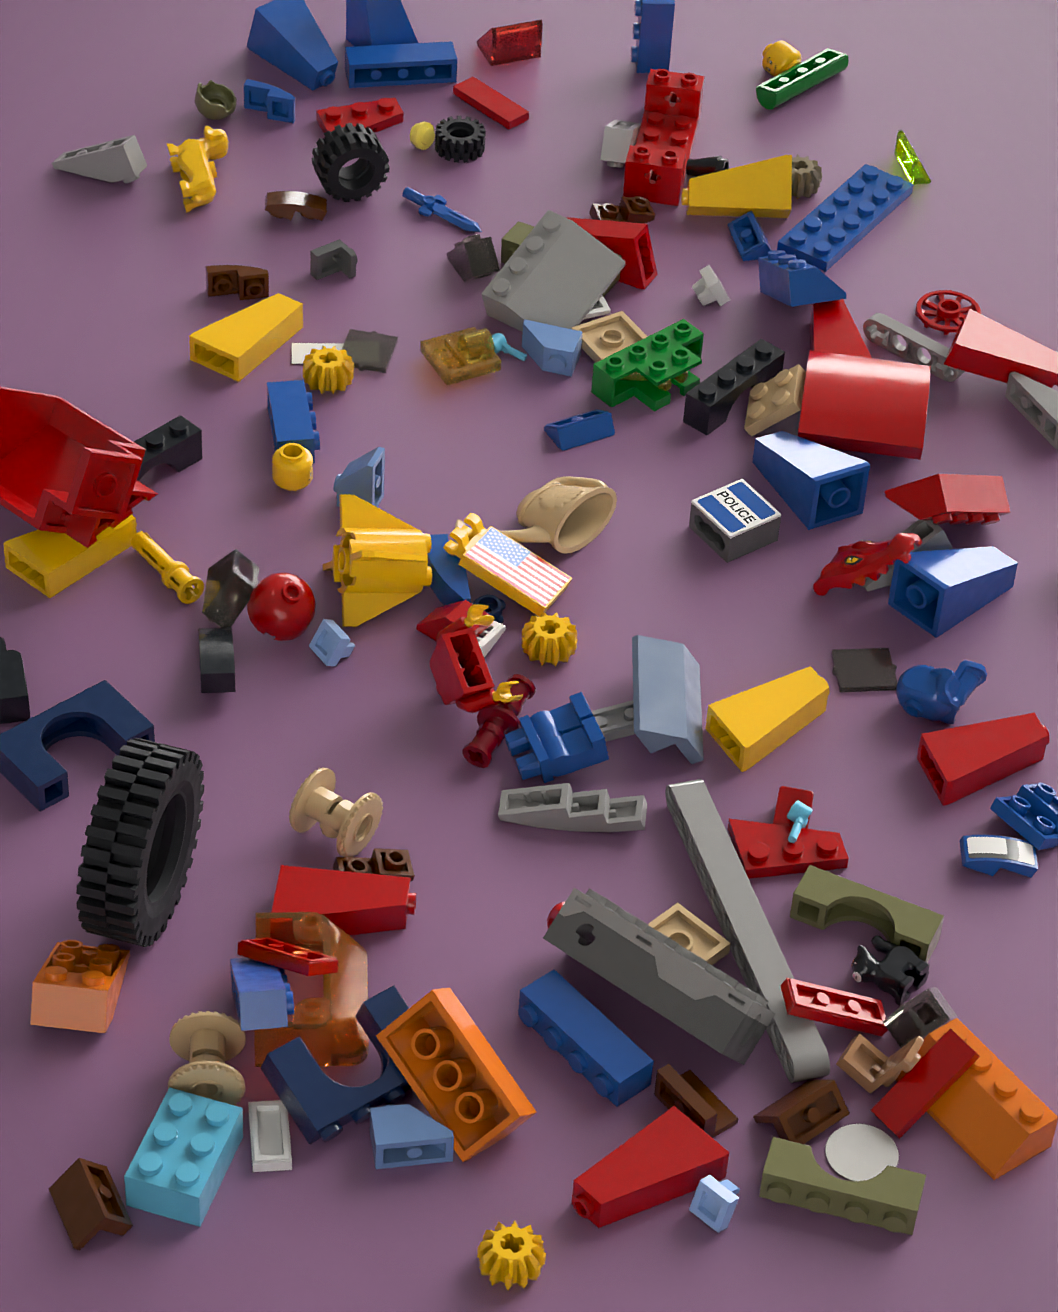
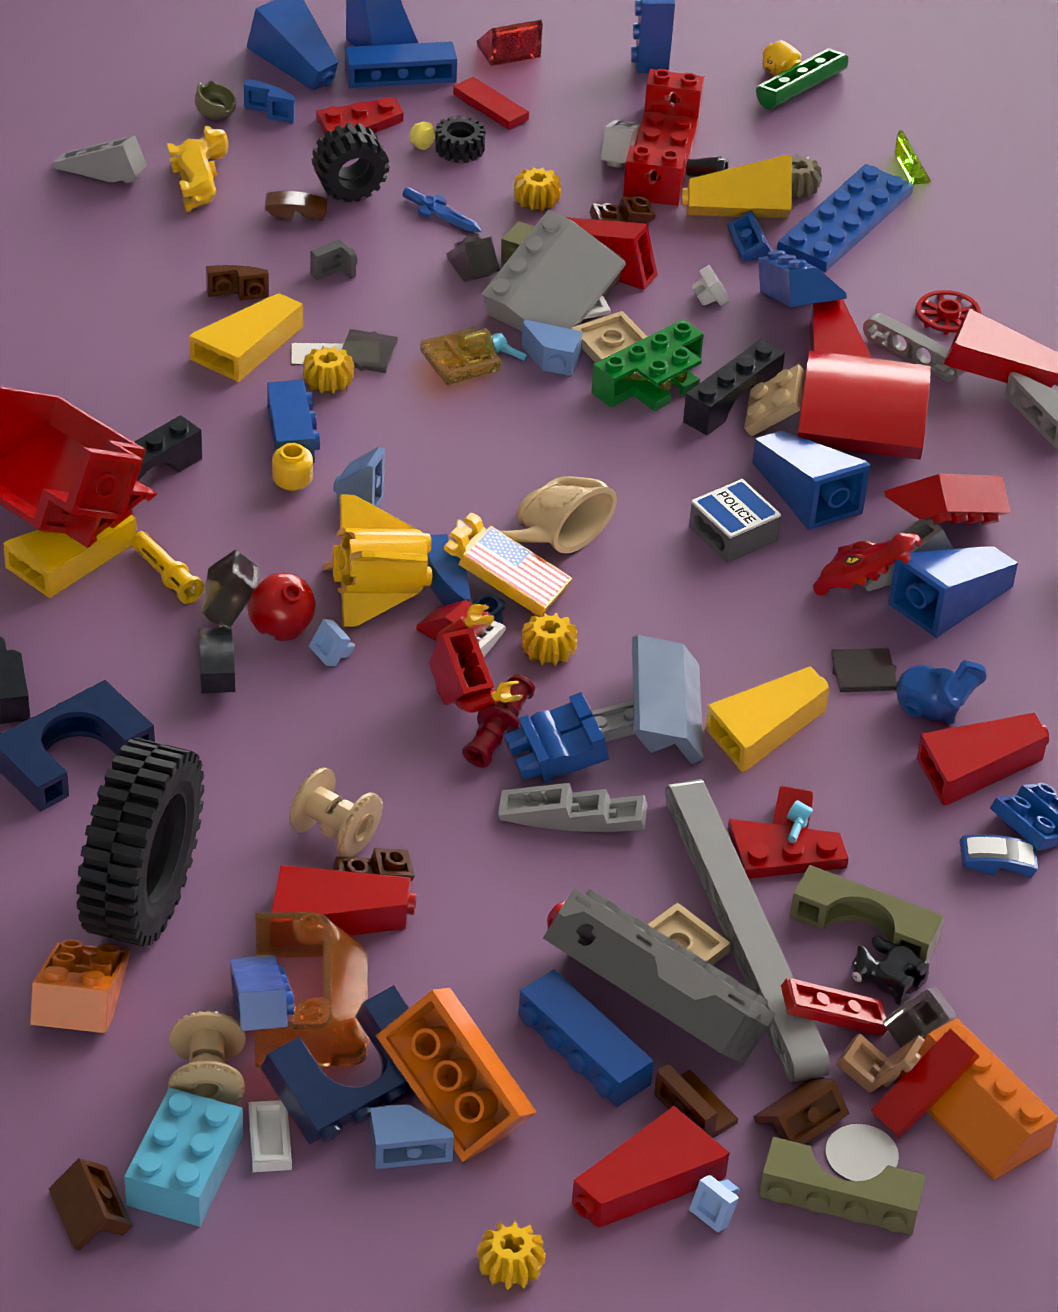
(288, 956): red tile -> none
(537, 188): none -> yellow gear
(581, 429): blue slope -> none

